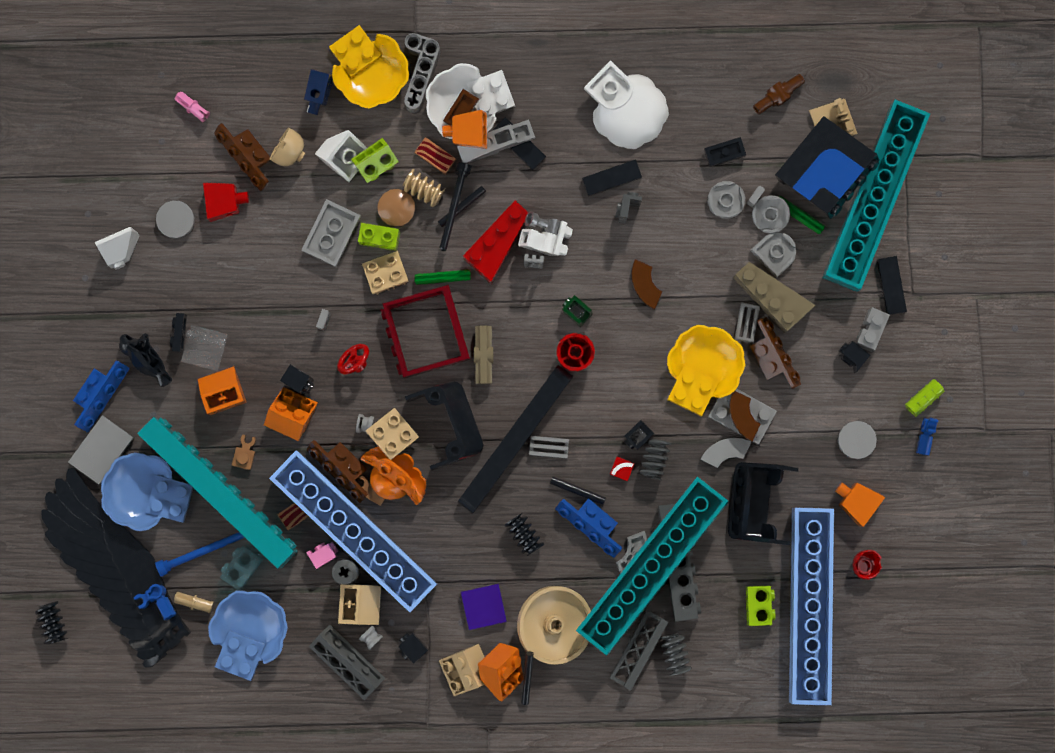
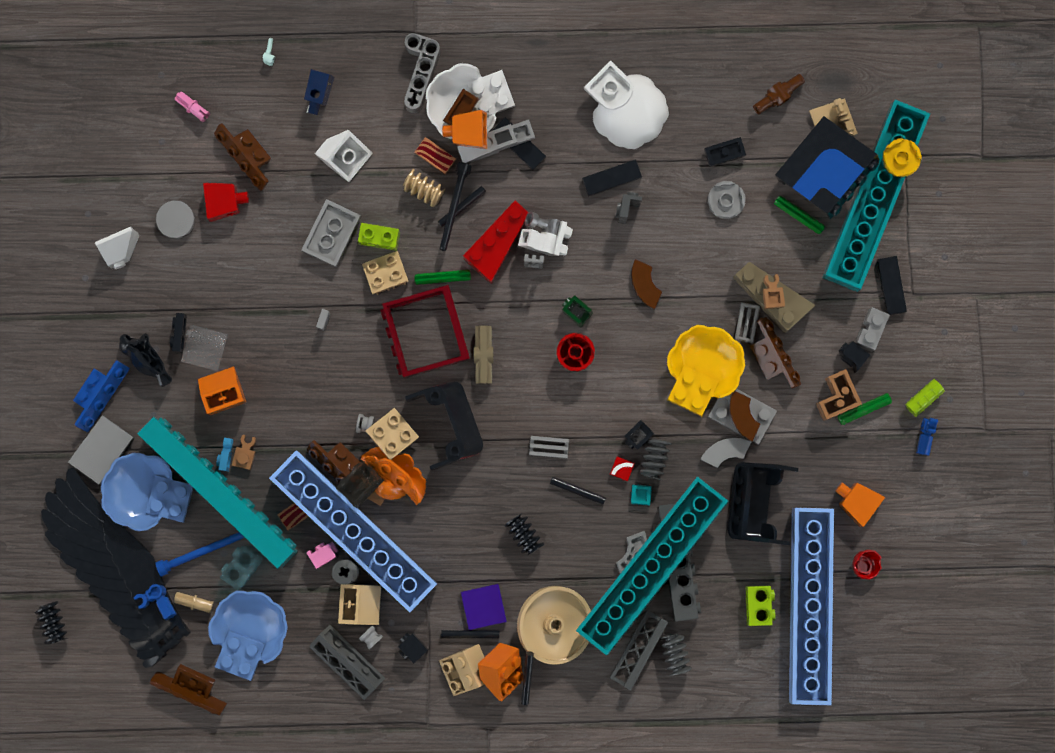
(191, 687): none -> reddish brown bracket
(224, 459): none -> dark azure plate
(267, 57): none -> light aqua hand
(288, 149): tan cylinder -> none
(290, 413): orange slope -> none
(297, 380): black brick -> none
(356, 362): red piece -> none
(359, 483): none -> clear smoke bracket
(369, 69): yellow animal -> none
(372, 157): lime brick -> none
(396, 207): medium nougat dish -> none
(469, 634): none -> black bar
(515, 439): black beam -> none
(593, 523): blue bracket -> none
(641, 495): none -> teal tile
(755, 196): light grey tile -> none
(771, 214): light grey tile -> none
(773, 296): none -> medium nougat plate
(775, 252): light grey tile -> none
(843, 396): none -> medium nougat brick
(857, 440): light grey tile -> none
(864, 409): none -> green axle
(901, 157): none -> yellow tile

